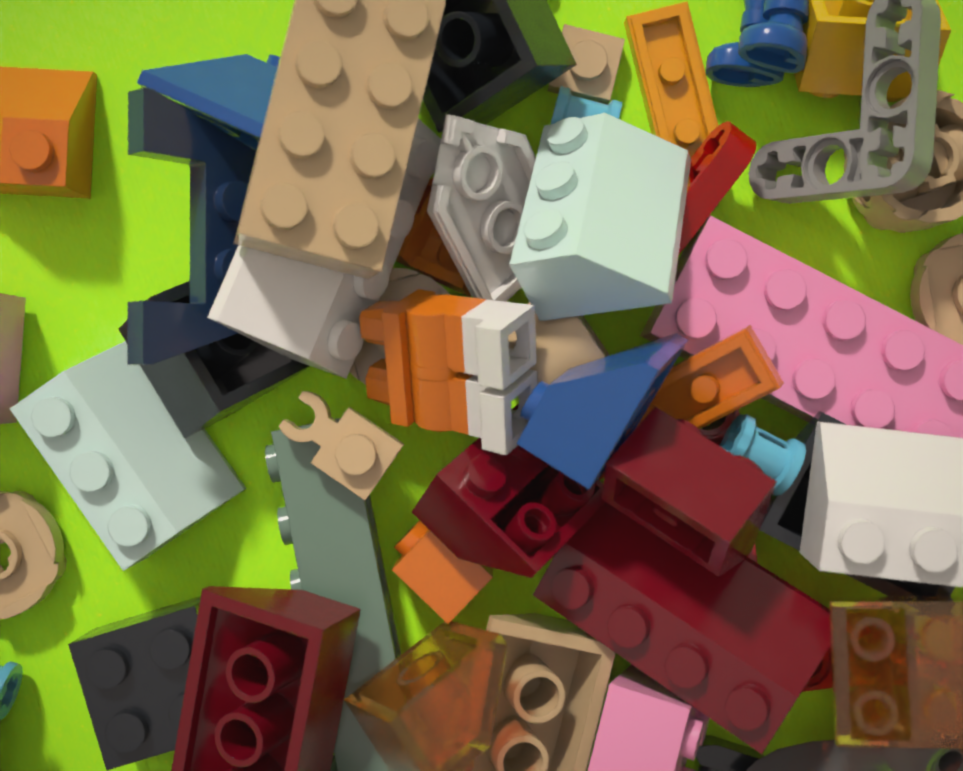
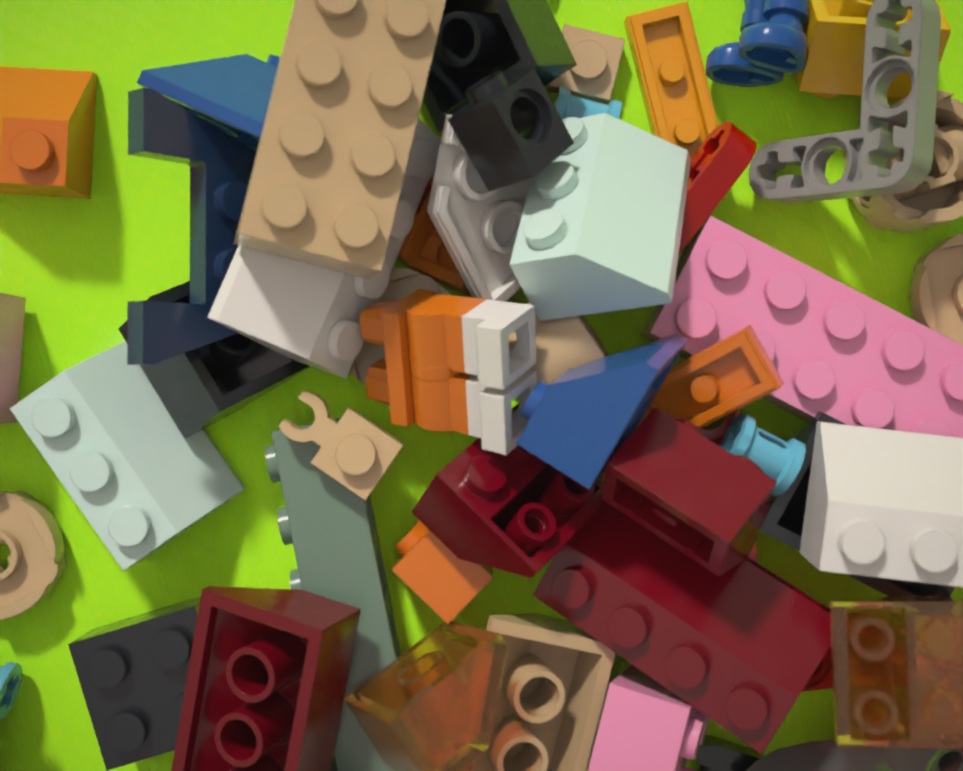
(510, 128): none -> black brick

